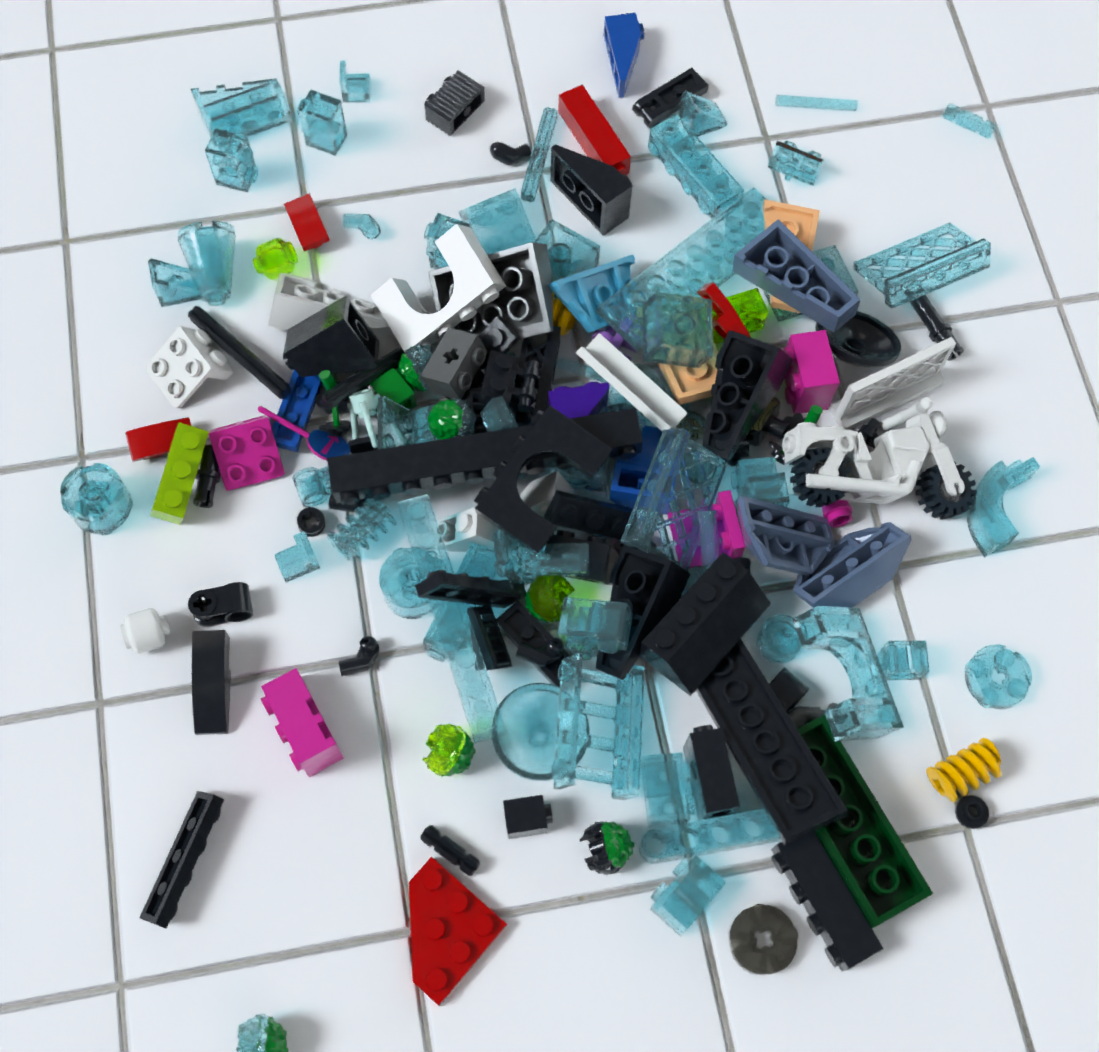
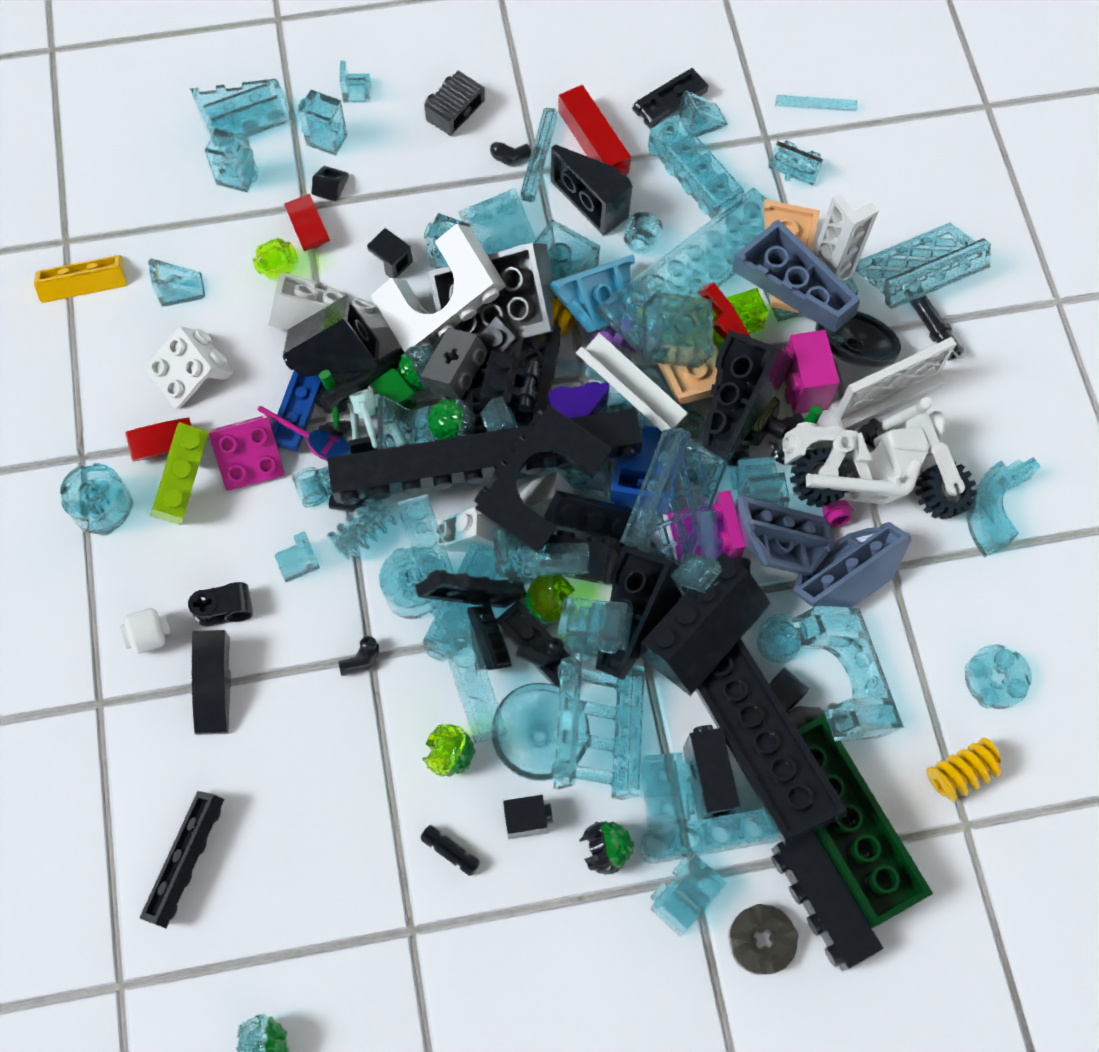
(80, 278): none -> yellow slope
(207, 478): black pin -> none
(210, 258): clear light blue cone -> none
(240, 352): black axle -> none
(300, 723): dark pink wedge -> none
(306, 514): black bush -> none
(329, 183): none -> black slope
(364, 223): clear light blue arm -> none
(392, 251): none -> black panel
(447, 930): red plate -> none
(622, 41): blue slope -> none
(643, 232): none -> clear light blue head
(696, 573): none -> clear light blue bracket
(851, 236): none -> white fence
(904, 660): clear light blue brick -> none
(965, 818): black plate -> none
(969, 120): clear light blue axle -> none

